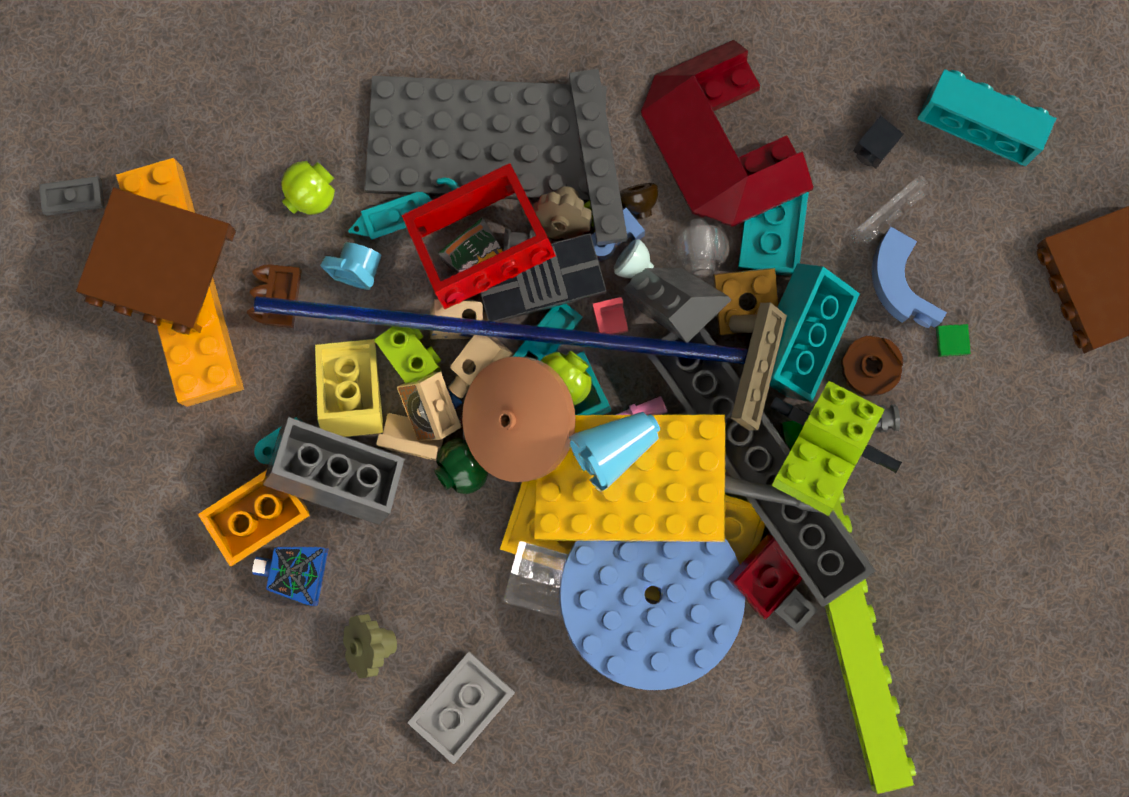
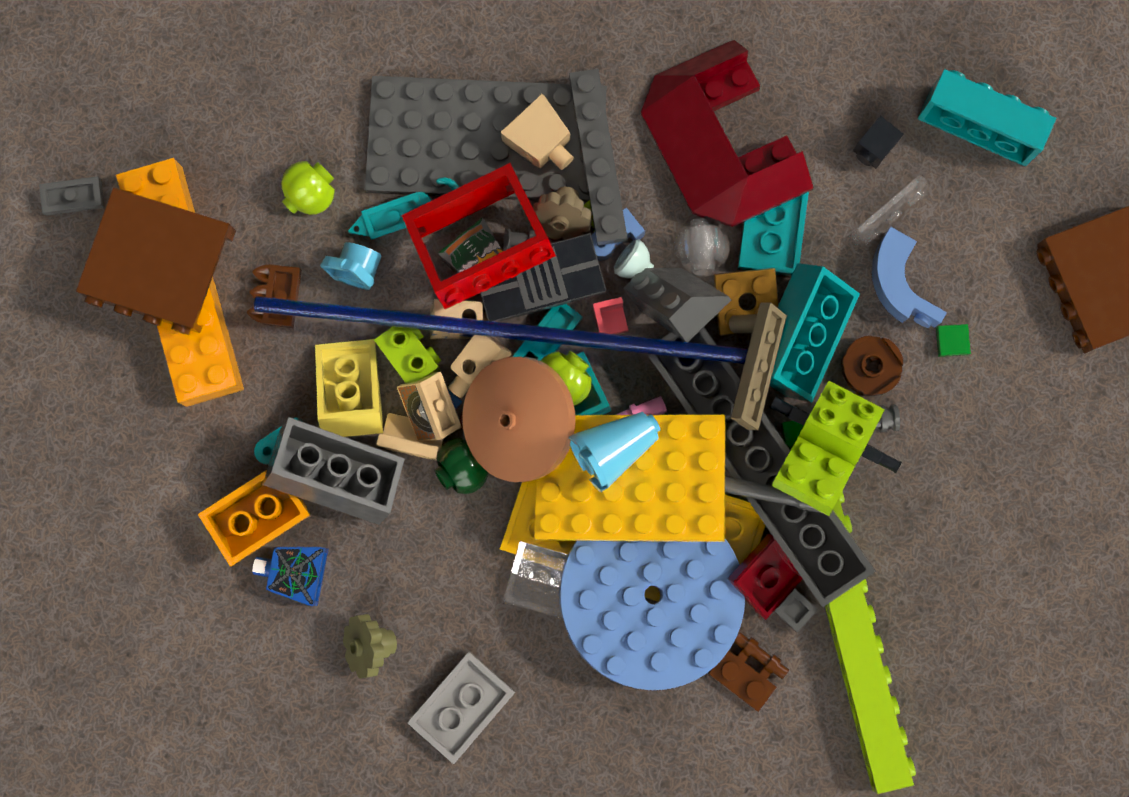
(539, 135): none -> tan torso
(640, 199): dark brown brick -> none
(744, 680): none -> reddish brown plate

